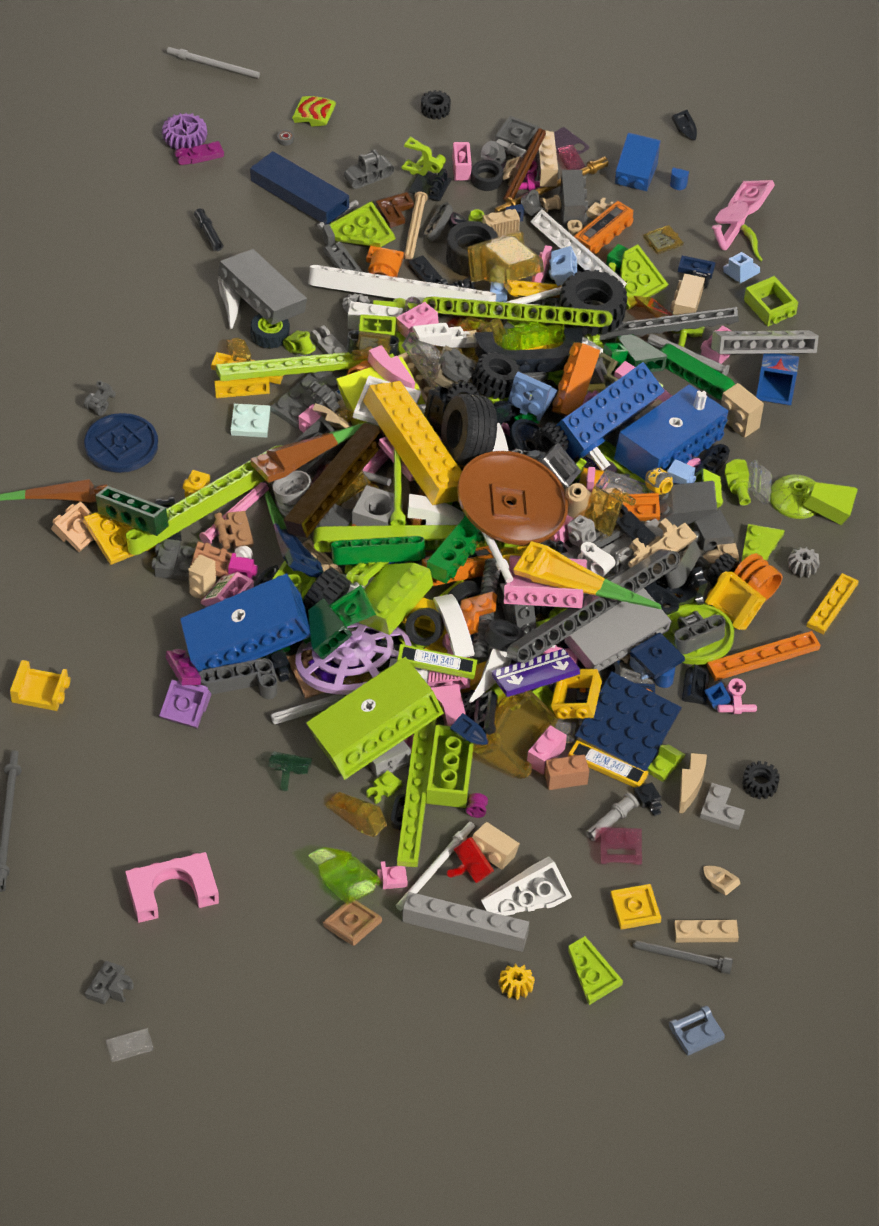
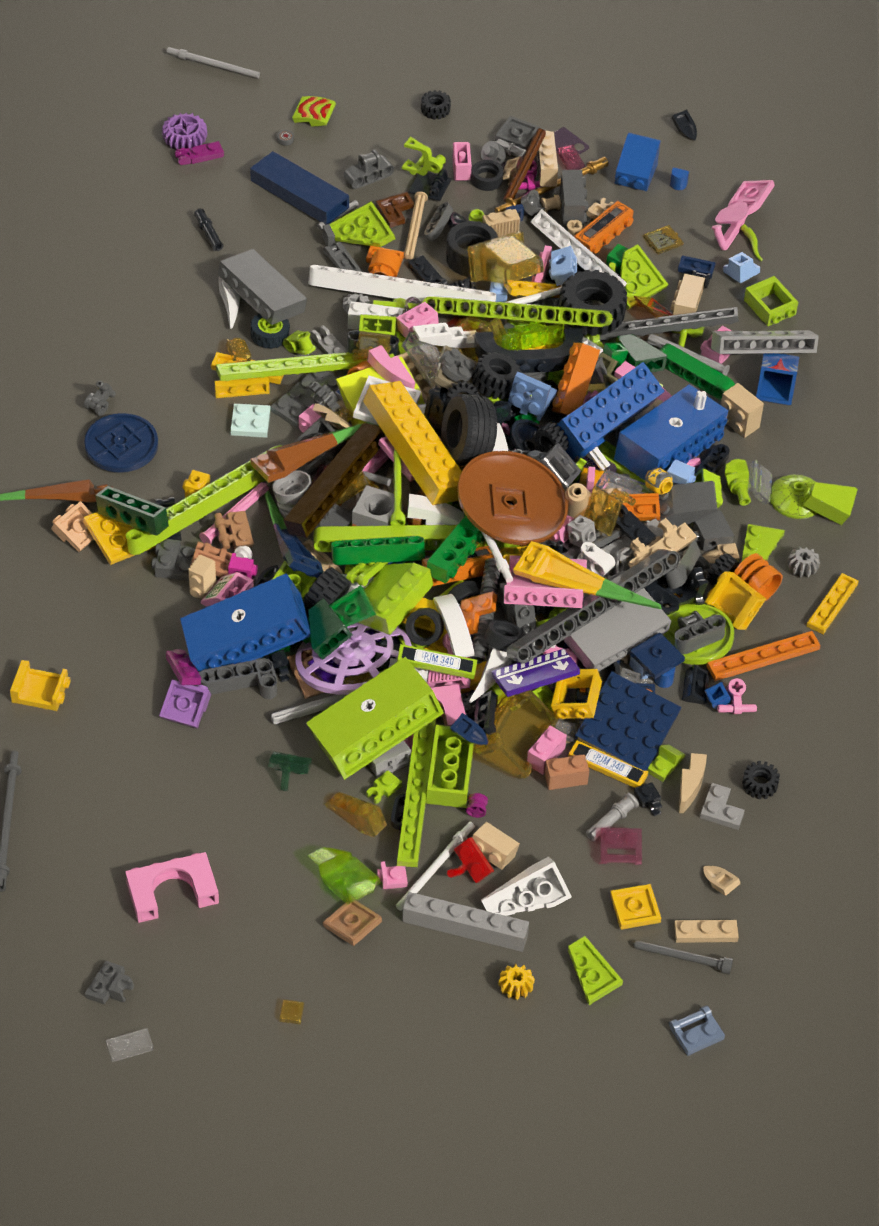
(292, 1012): none -> clear yellow tile

